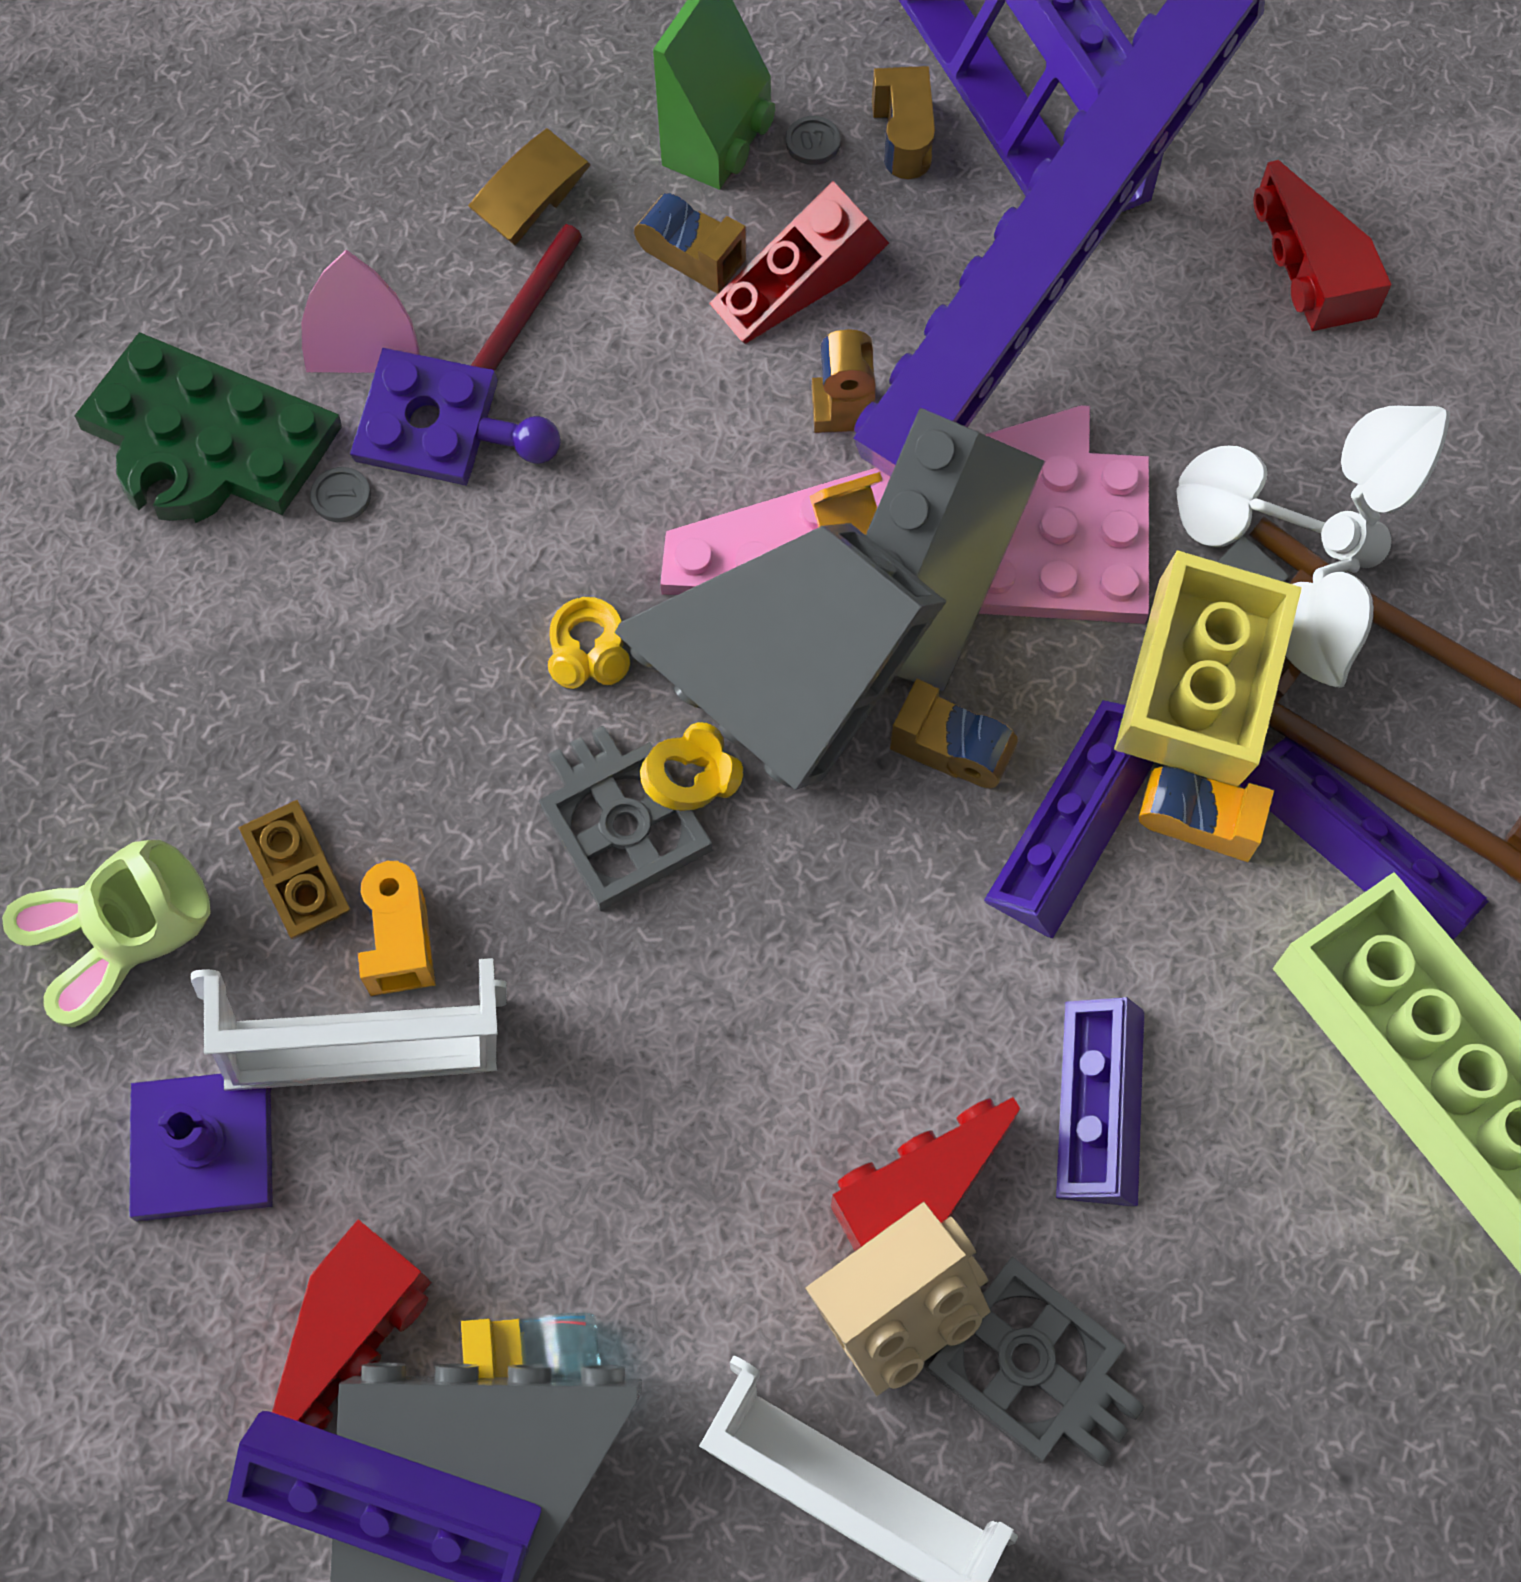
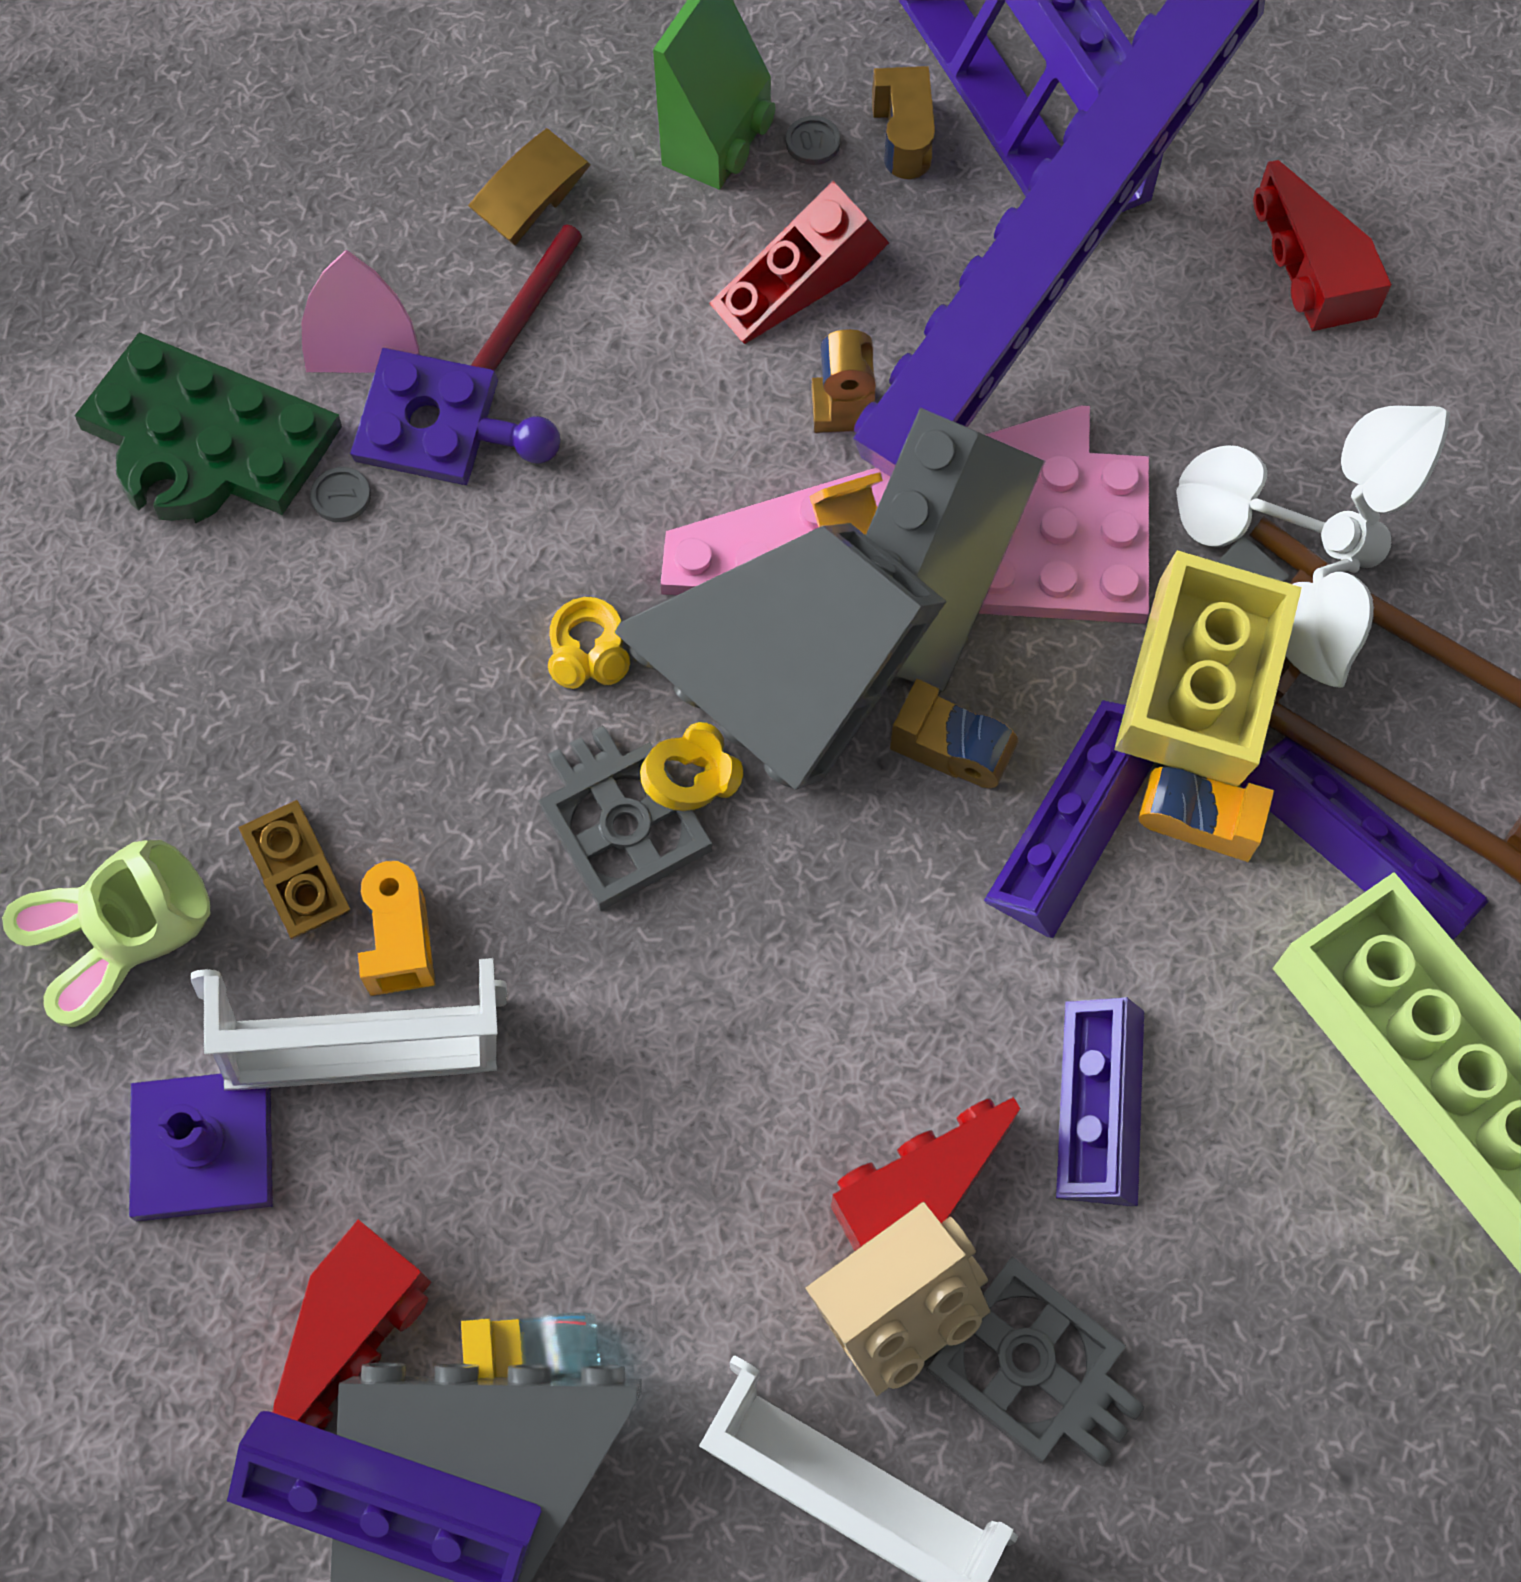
(692, 241): pearl gold leg -> none

